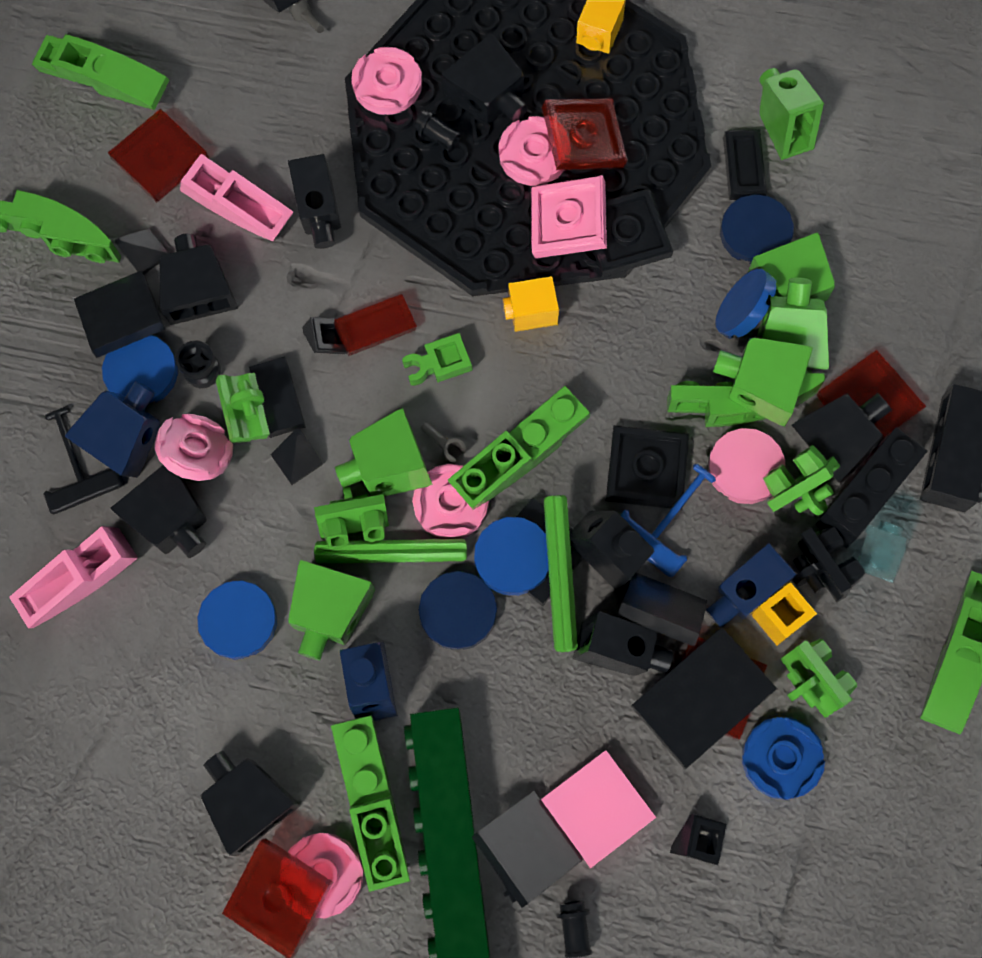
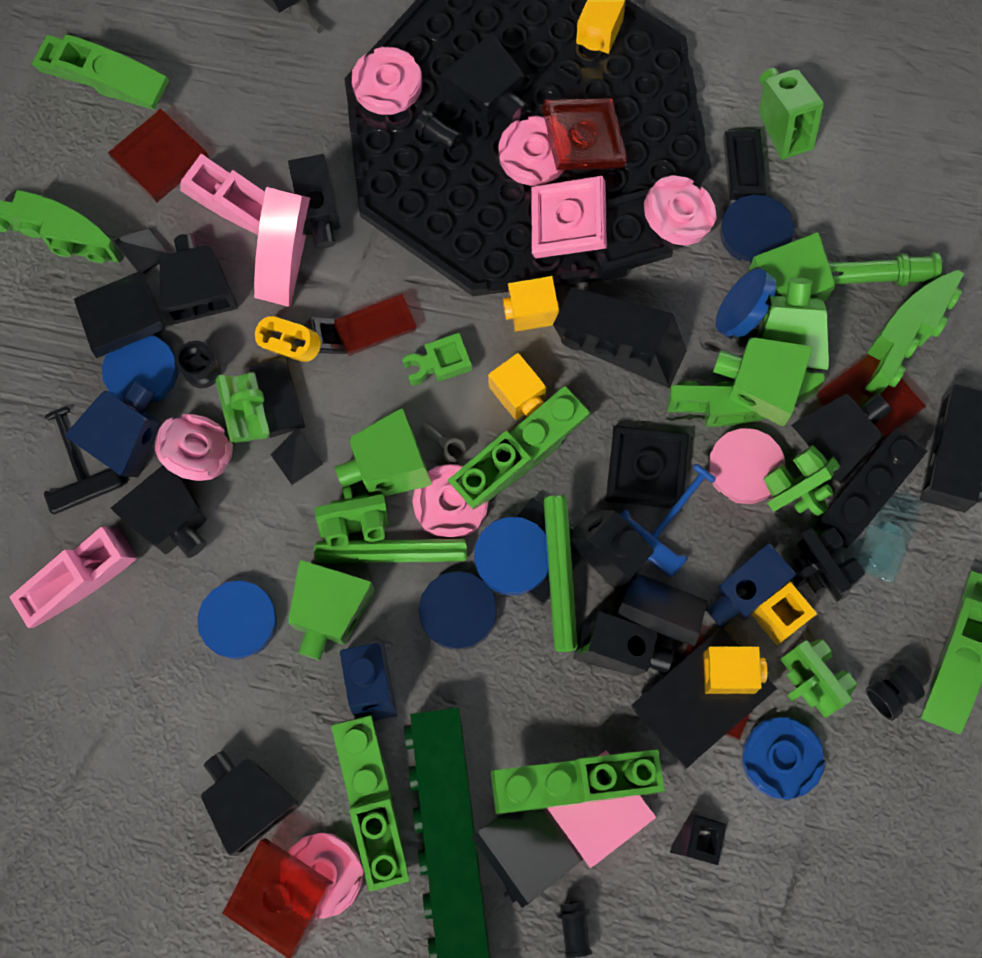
(279, 245): none -> bright pink slope
(290, 332): none -> yellow beam
(517, 387): none -> yellow brick
(577, 781): none -> bright green slope
(622, 334): none -> black wedge
(679, 210): none -> bright pink tile
(734, 670): none -> yellow brick
(895, 692): none -> black wheel
(900, 270): none -> bright green pin
(911, 327): none -> bright green slope

